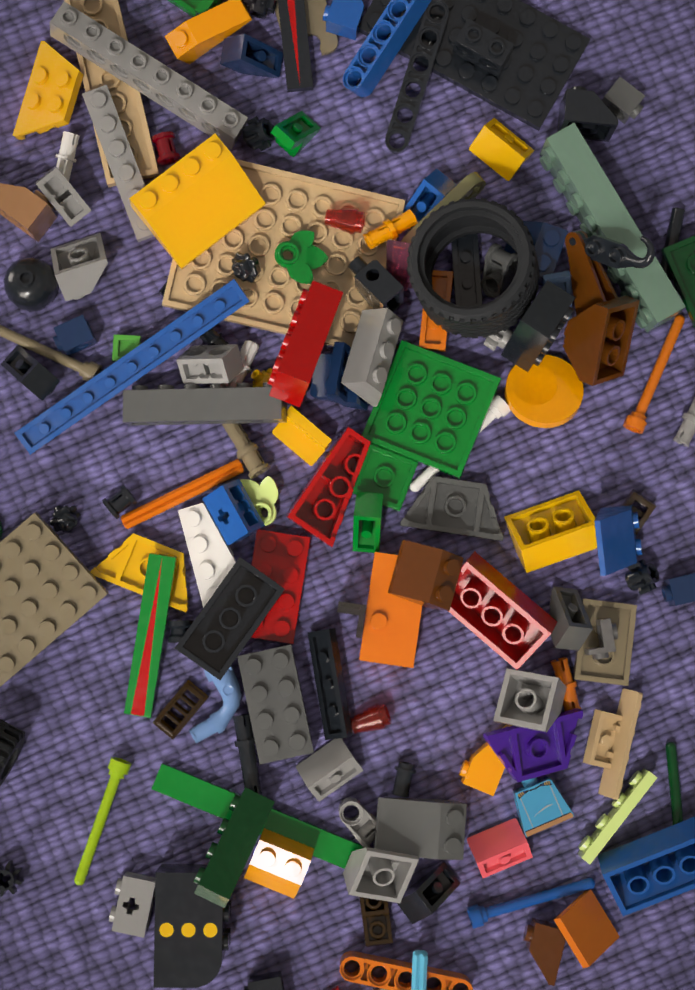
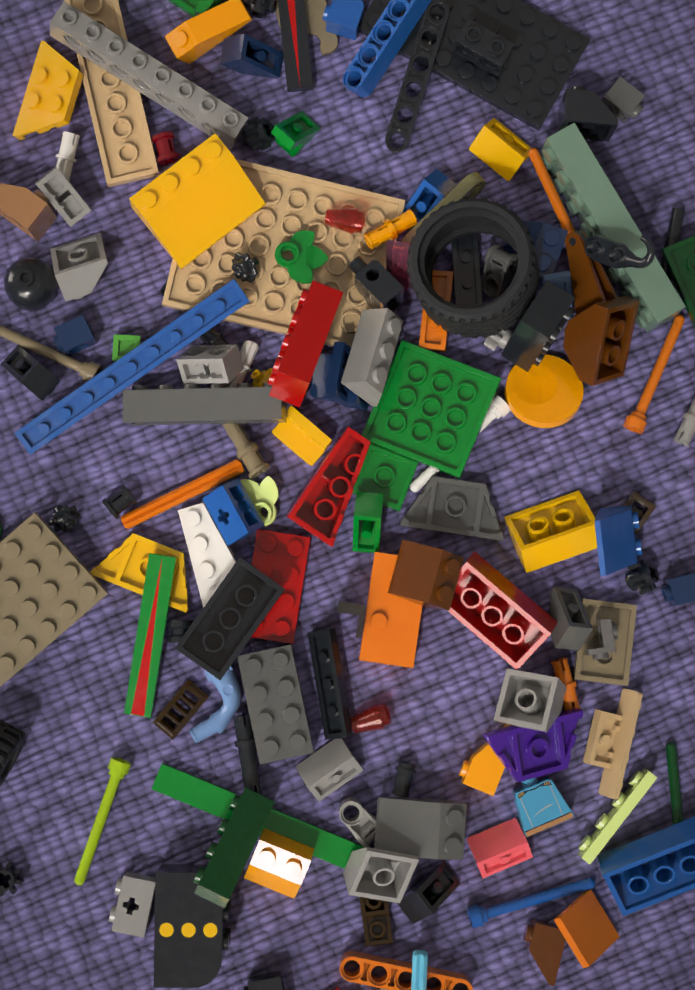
(117, 152): light grey plate -> none
(550, 190): none -> orange piece

